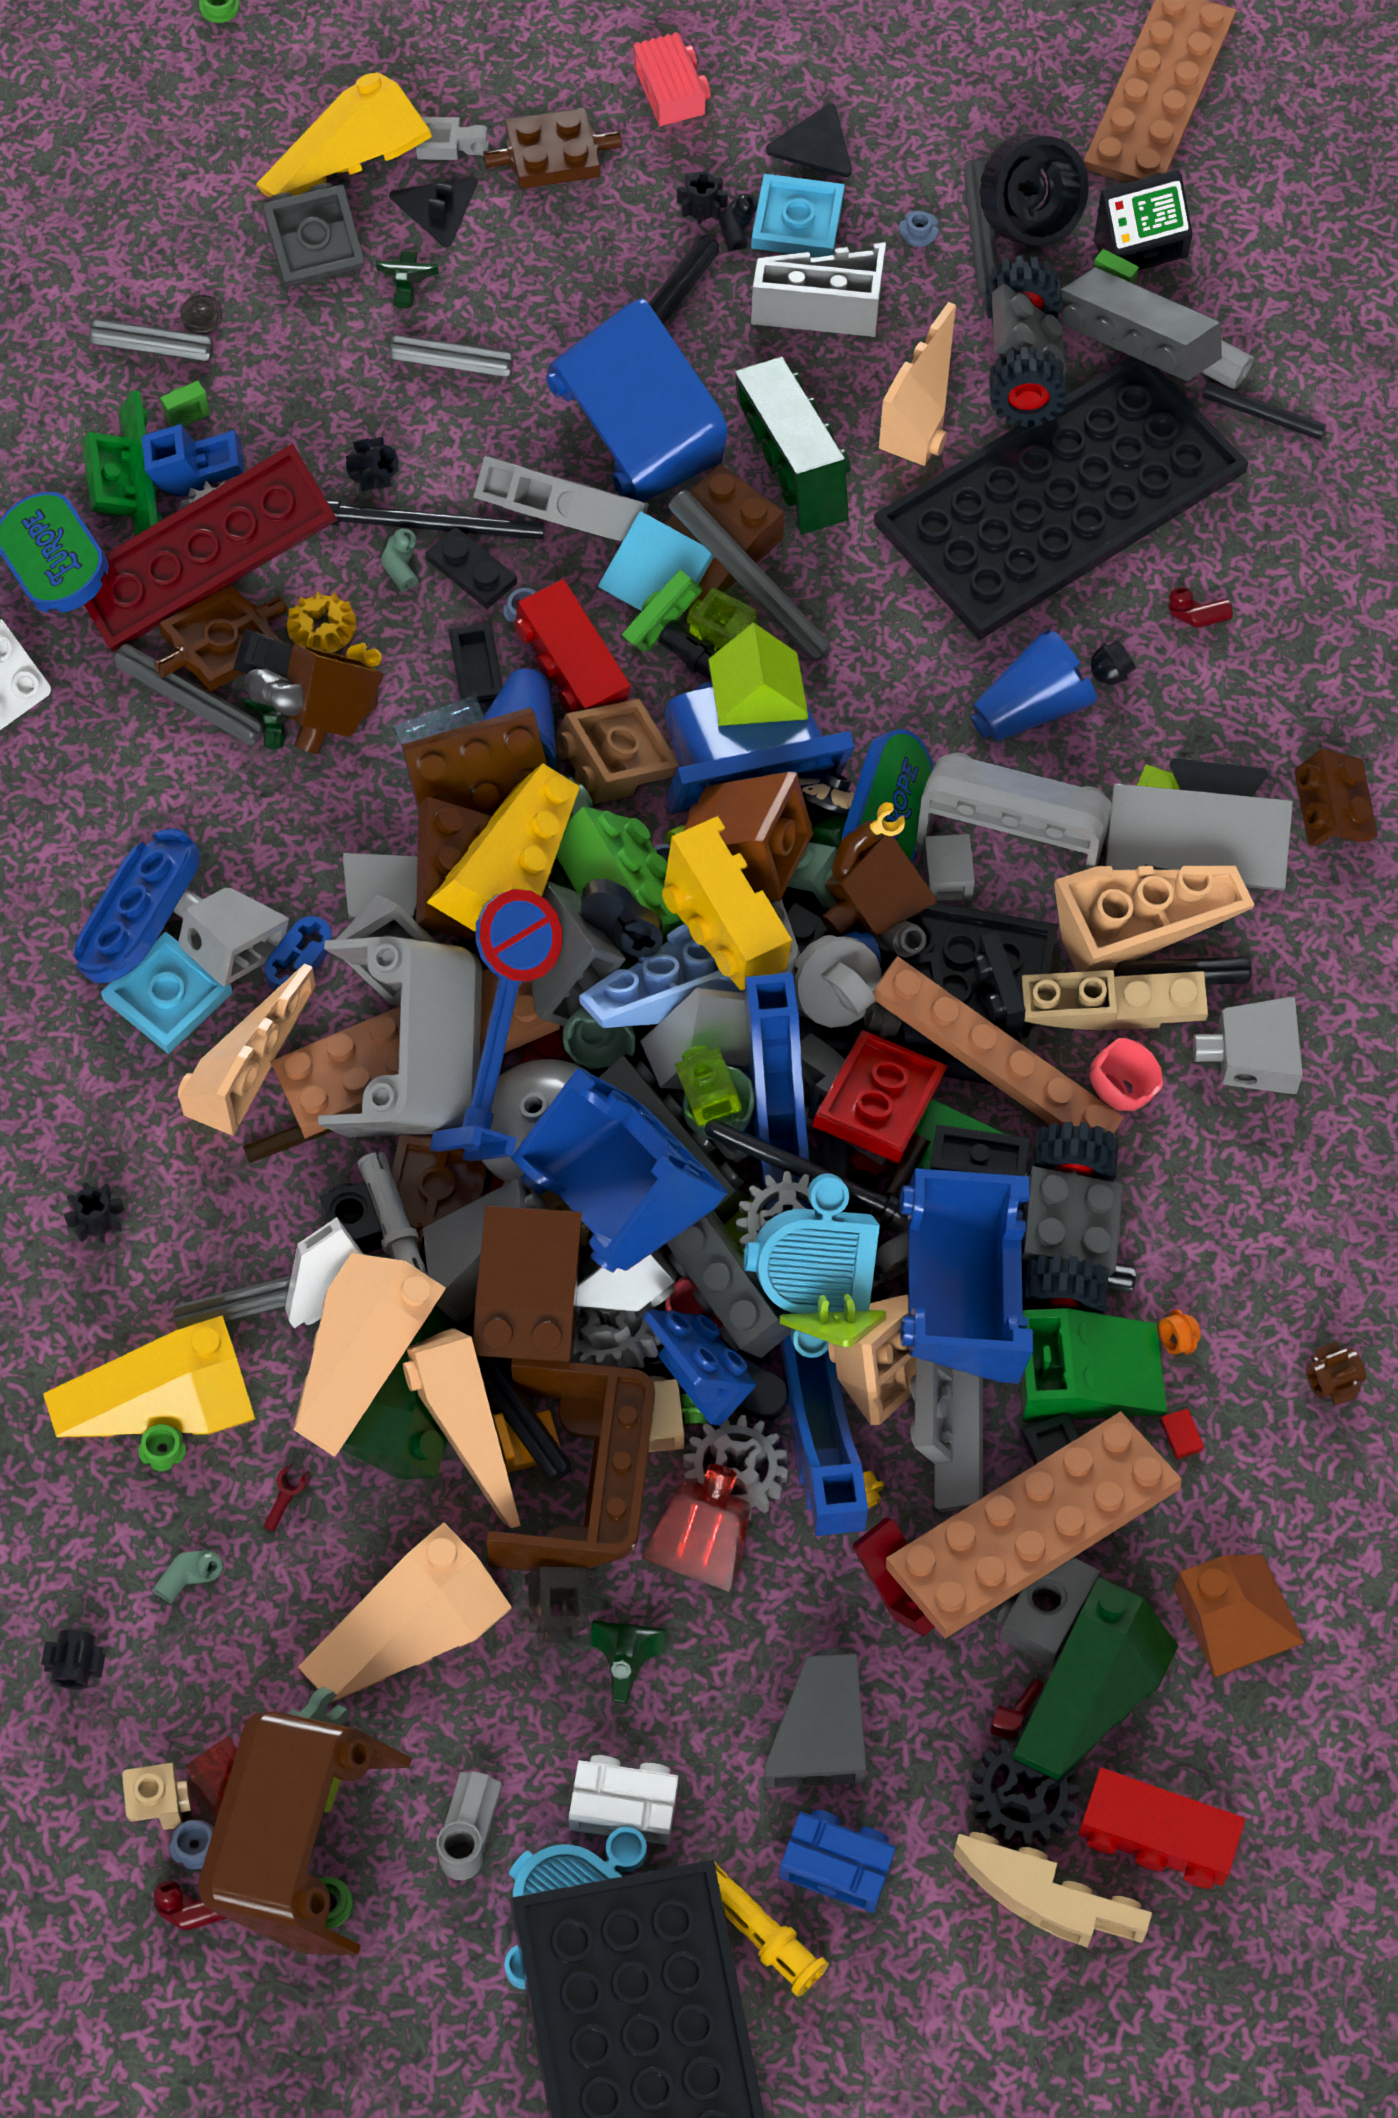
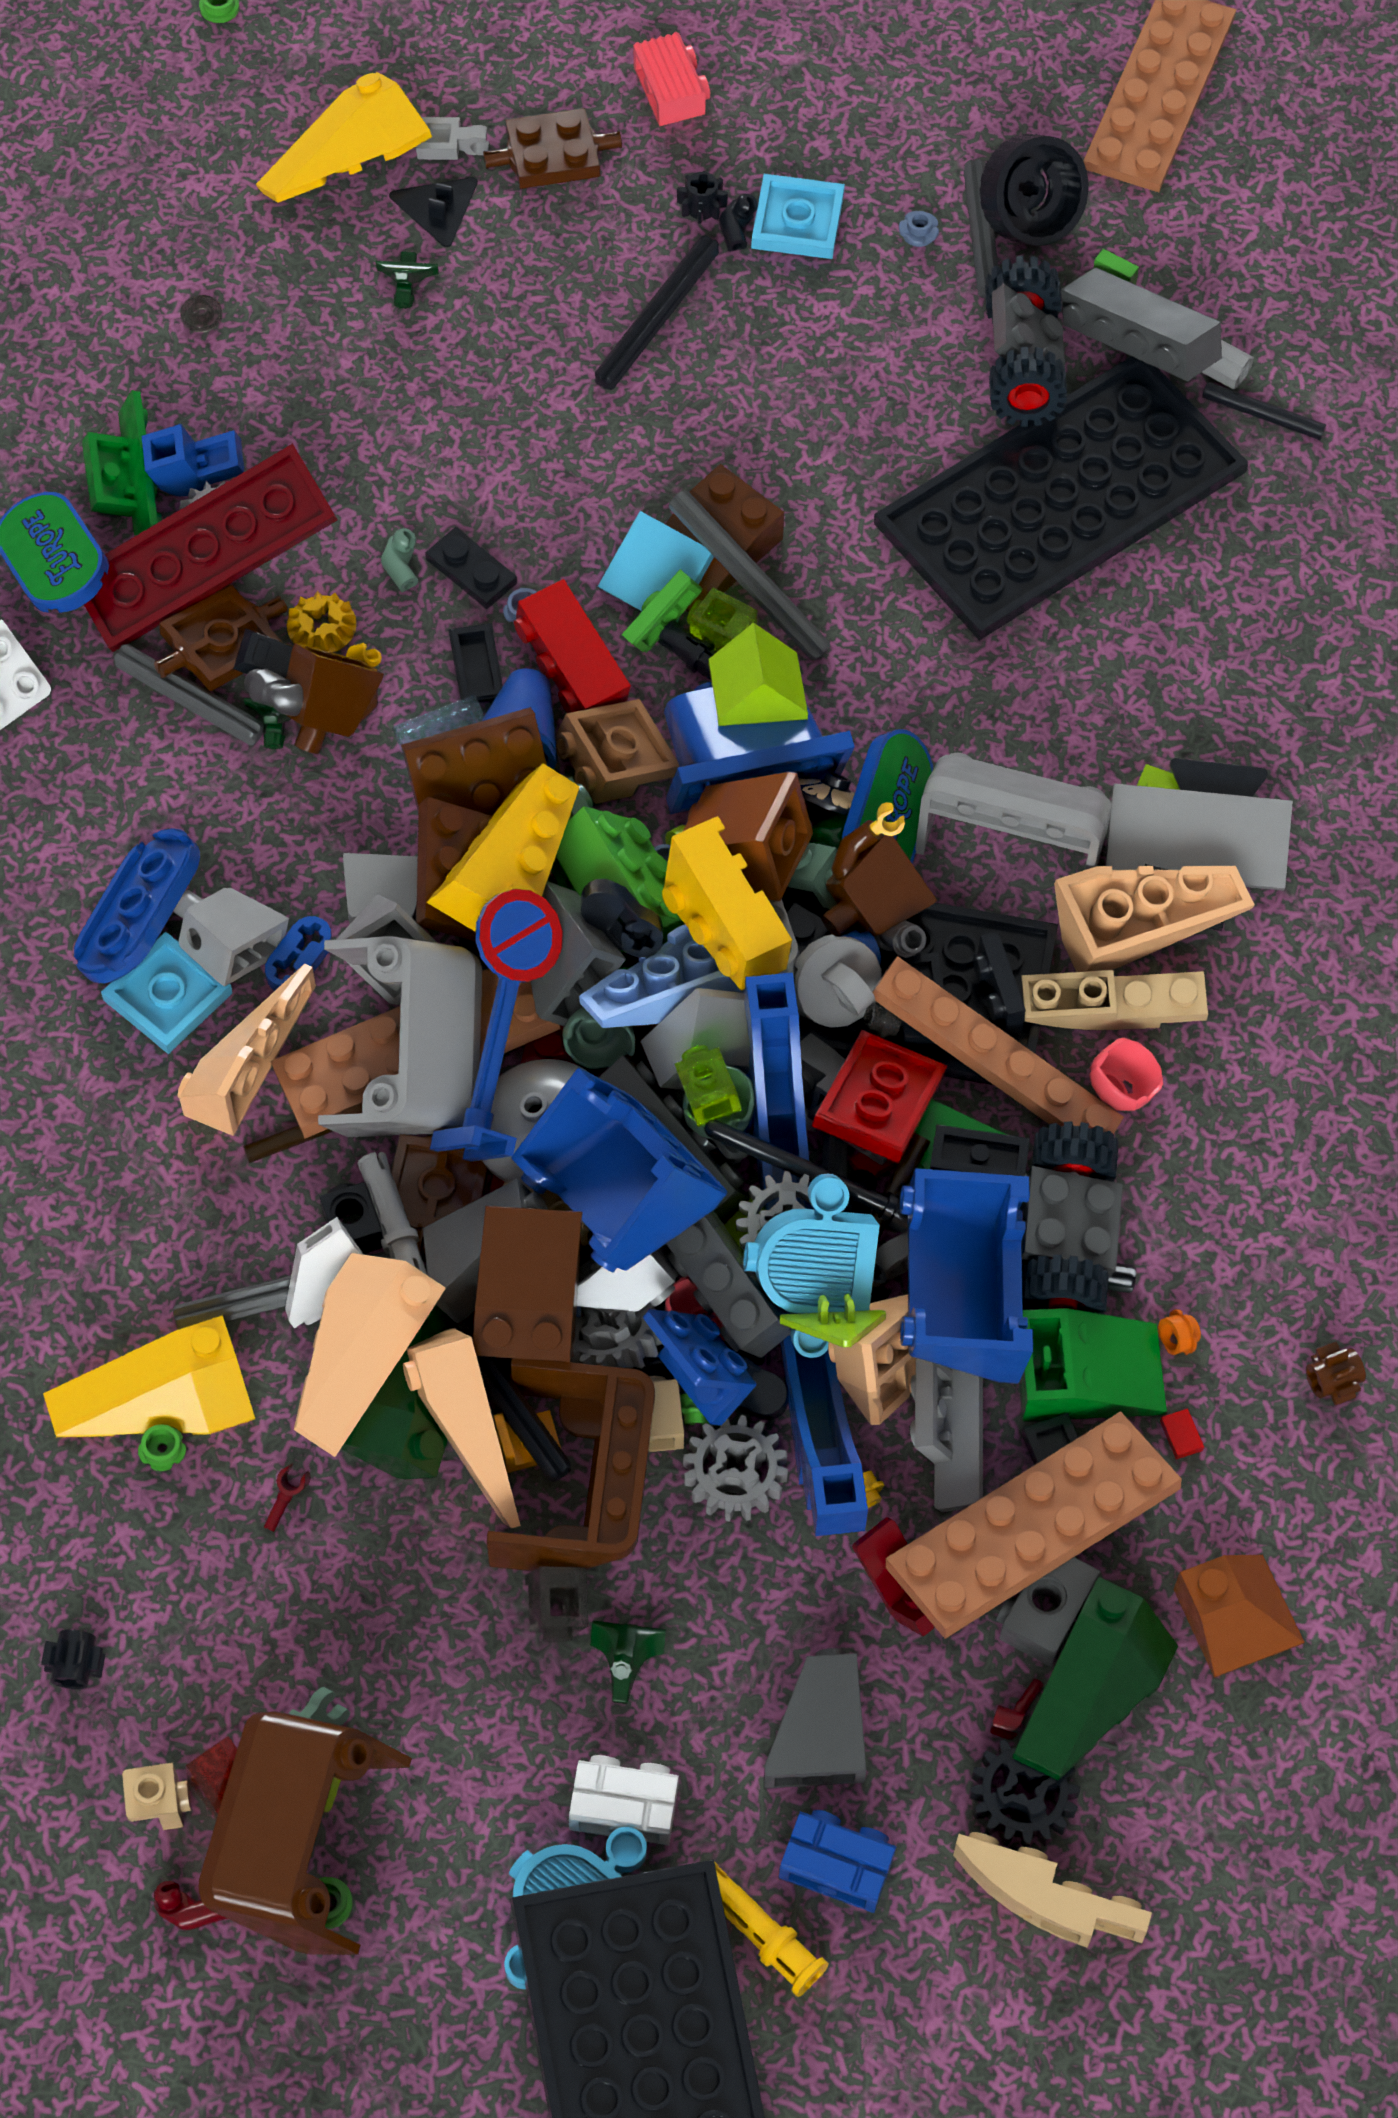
(97, 1222): black gear -> none
(151, 339): axle -> none
(182, 1837): sand blue plate -> none
(185, 405): bright green plate -> none
(188, 1569): sand green arm -> none
(312, 234): dark grey plate -> none
(372, 463): black gear -> none
(419, 1610): light nougat wedge -> none
(436, 521): black bar -> none
(451, 355): axle -> none
(468, 1823): light grey piece -> none
(557, 499): light grey slope -> none
(642, 402): blue windscreen -> none
(703, 1530): clear red torso -> none
(795, 443): wedge -> none
(815, 143): black piece -> none
(820, 292): light grey wedge -> none
(917, 397): light nougat wedge -> none
(949, 866): light grey brick -> none
(1033, 690): blue cone -> none
(1111, 663): black plate -> none
(1145, 220): slope -> none
(1161, 1829): red brick -> none
(1196, 614): dark red arm -> none
(1216, 970): black axle -> none
(1256, 1046): light grey torso -> none
(1335, 798): reddish brown bracket -> none

